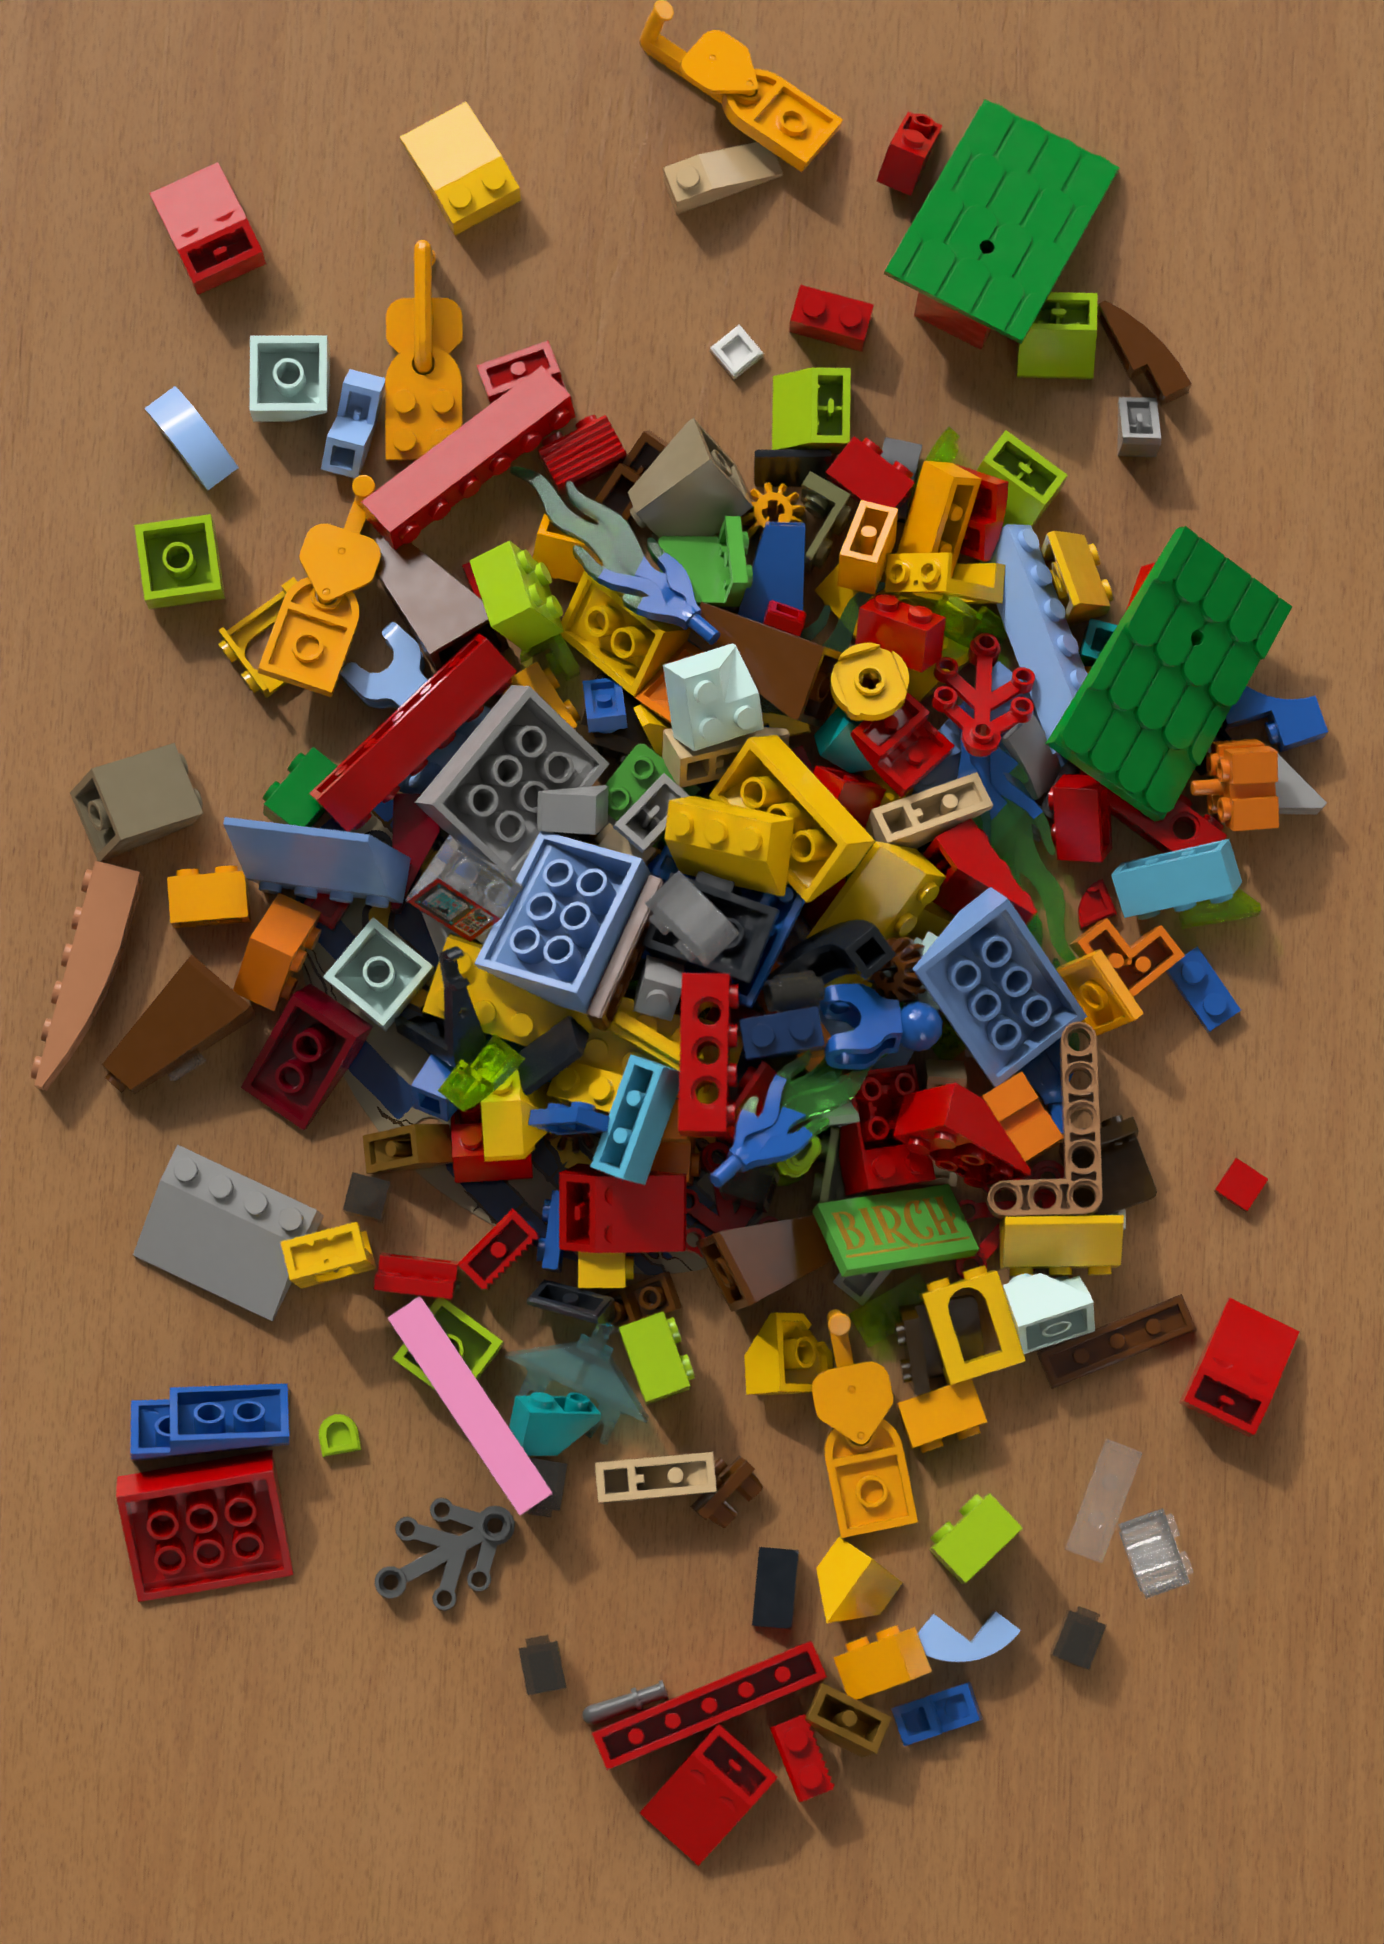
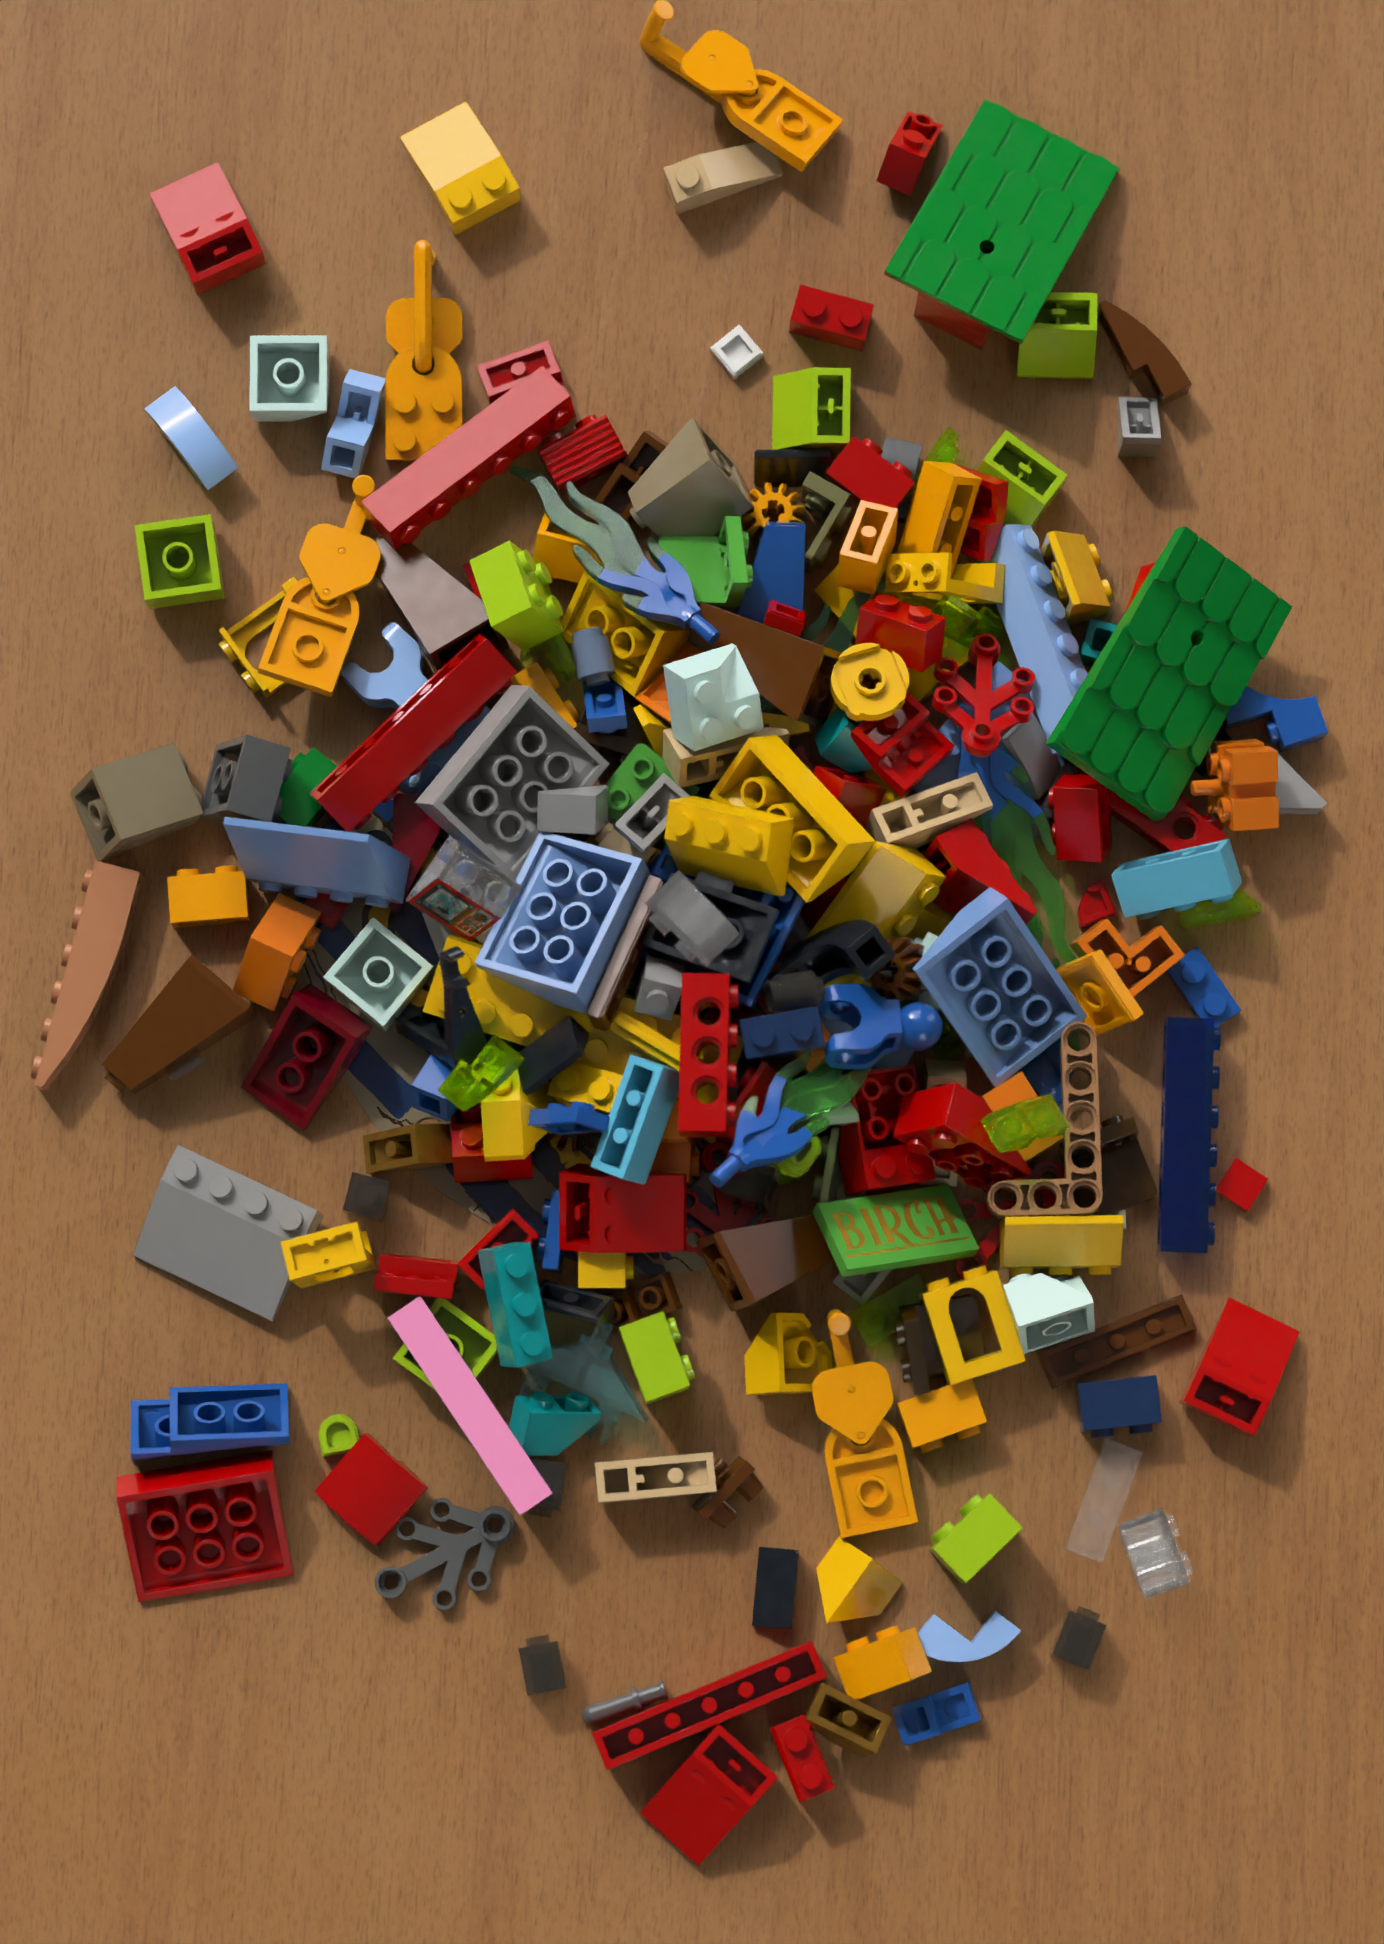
(246, 780): none -> dark grey slope
(371, 1489): none -> red slope
(515, 1304): none -> teal brick
(592, 656): none -> sand blue brick
(1023, 1122): none -> clear neon green slope
(1118, 1405): none -> dark blue brick
(1186, 1135): none -> clear blue brick

